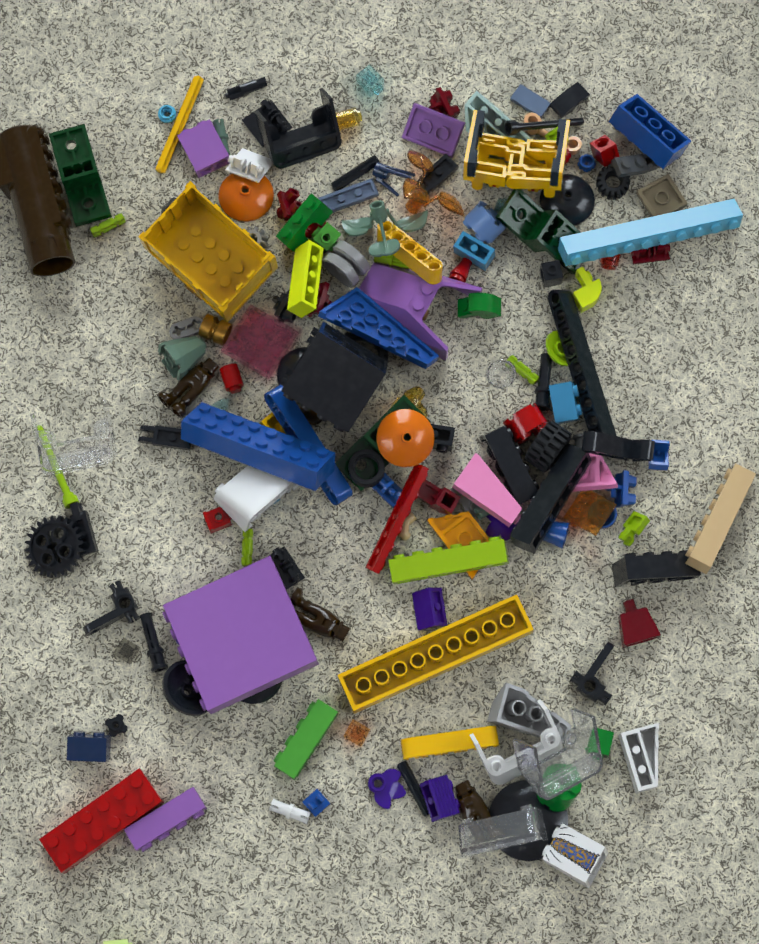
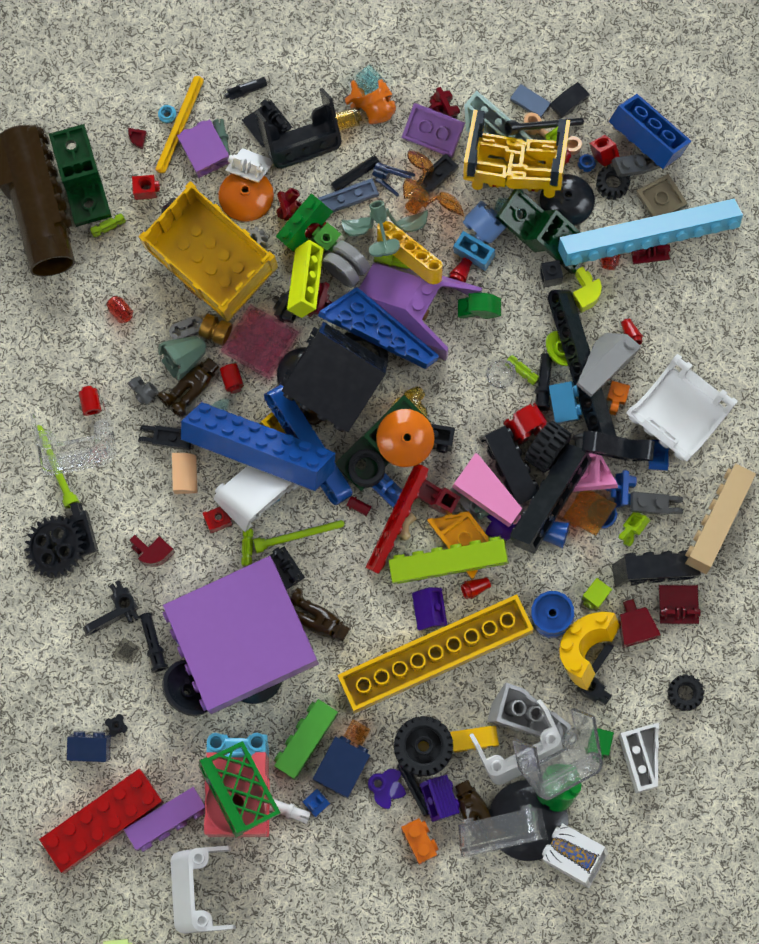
(89, 401): none -> red brick
(119, 309): none -> clear red brick
(137, 137): none -> dark red tile
(139, 182): none -> red brick
(145, 392): none -> dark grey plate
(155, 554): none -> dark red brick
(184, 473): none -> light nougat brick
(185, 917): none -> white windscreen
(224, 799): none -> green fence
(257, 745): none -> coral piece
(262, 544): none -> lime piece
(341, 766): none -> dark blue panel
(358, 506): none -> dark red pin
(375, 104): none -> orange piece
(418, 840): none -> orange brick
(423, 762): none -> black wheel
(473, 588): none -> red cone
(555, 603): none -> blue wheel
(580, 638): none -> yellow brick
(596, 594): none -> lime brick
(606, 359): none -> light grey wedge
(617, 394): none -> orange plate
(630, 329): none -> red cone
(654, 503): none -> dark grey hinge
(679, 604): none -> dark red hinge
(681, 409): none -> white hinge
(694, 684): none -> black tyre

